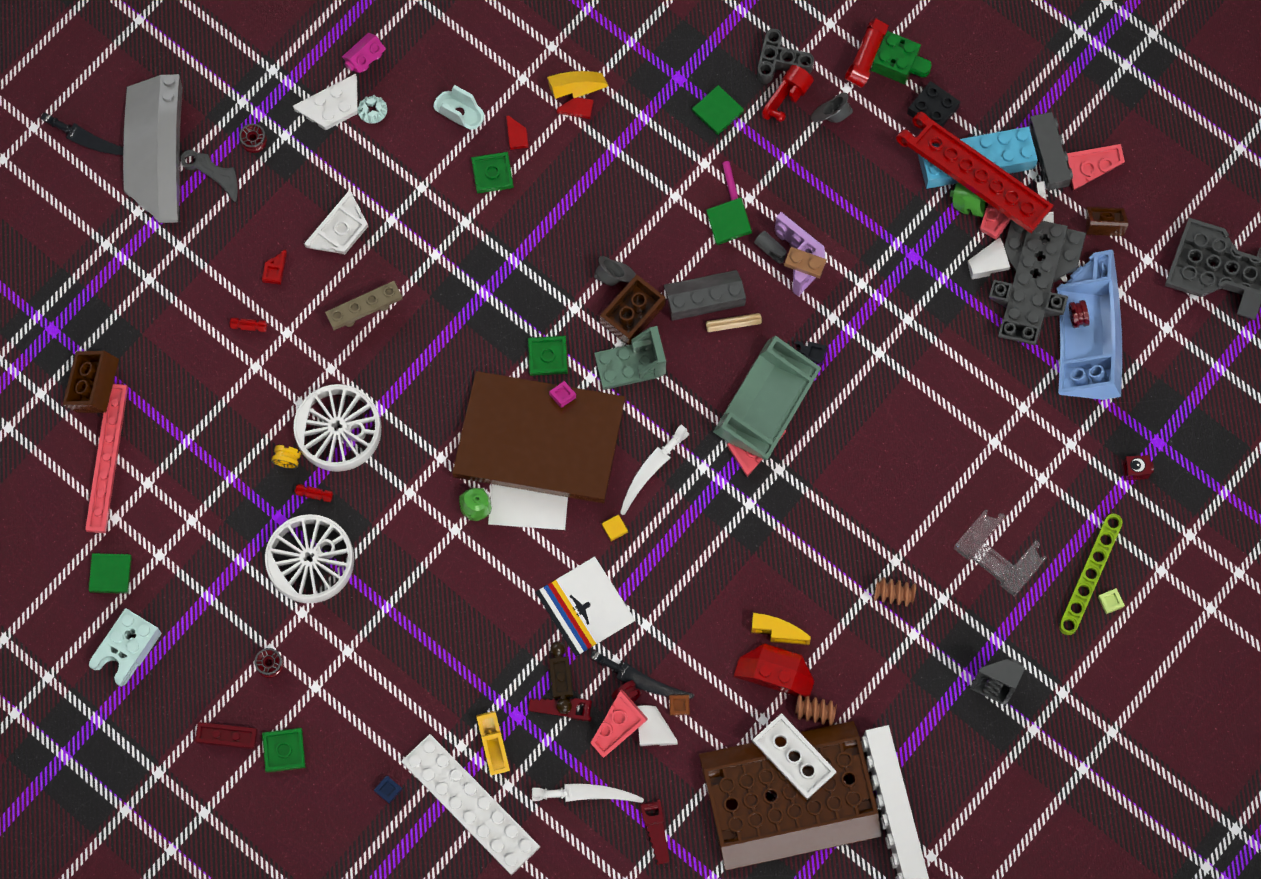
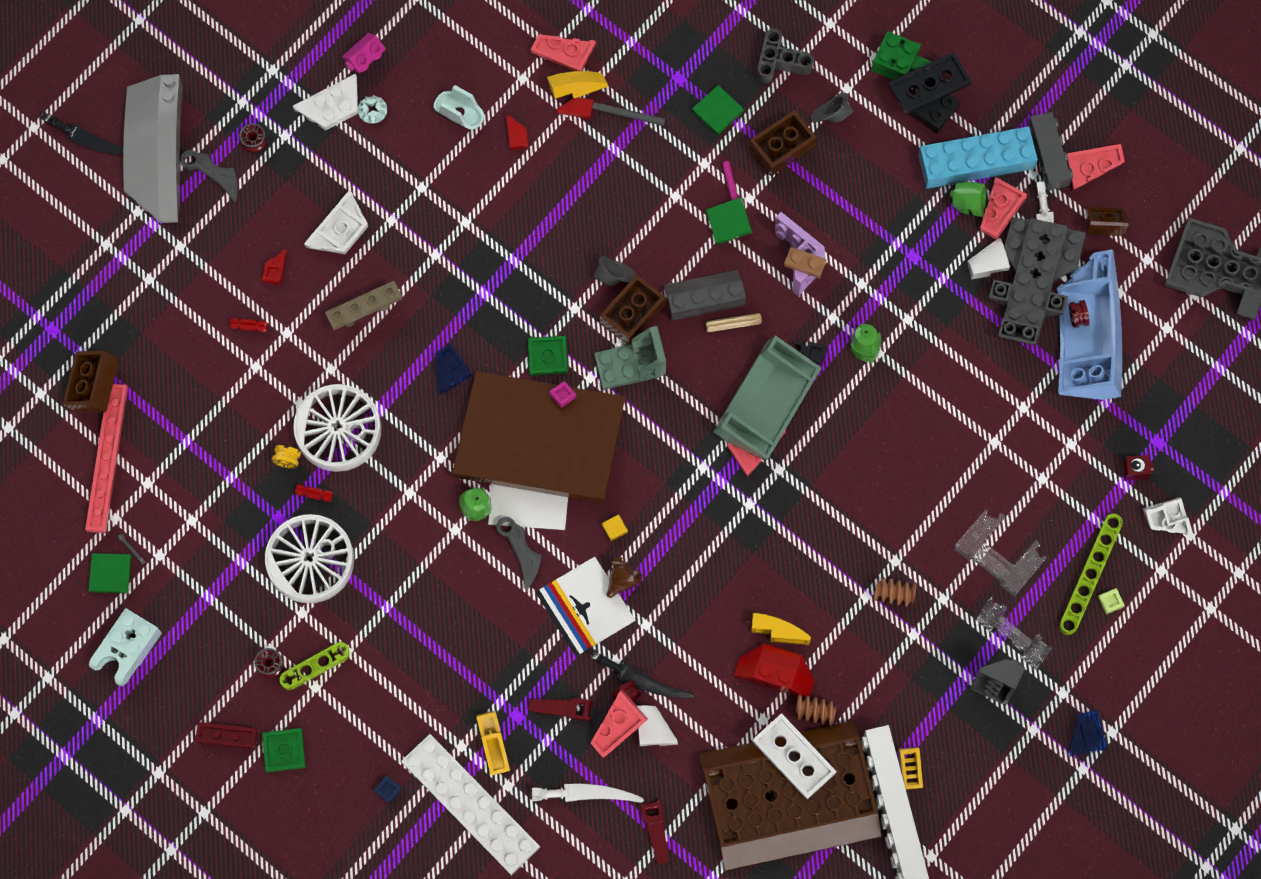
(121, 537): none -> dark grey hinge
(316, 668): none -> lime beam
(450, 369): none -> clear blue wing
(492, 172): green tile -> none
(527, 558): none -> dark grey piece
(561, 677): dark brown plate -> none
(564, 52): none -> coral wing
(622, 577): none -> reddish brown hat
(628, 113): none -> dark grey bar
(651, 465): white sword -> none
(679, 705): dark orange tile -> none
(771, 247): dark grey hinge -> none
(782, 143): none -> reddish brown brick
(794, 82): red piece -> none
(859, 71): red piece -> none
(866, 343): none -> bright green helmet
(902, 760): none -> yellow slope
(929, 95): none -> black plate
(976, 173): red hinge -> none
(992, 616): none -> clear wedge
(1087, 735): none -> clear blue wing
(1168, 517): none -> white slope

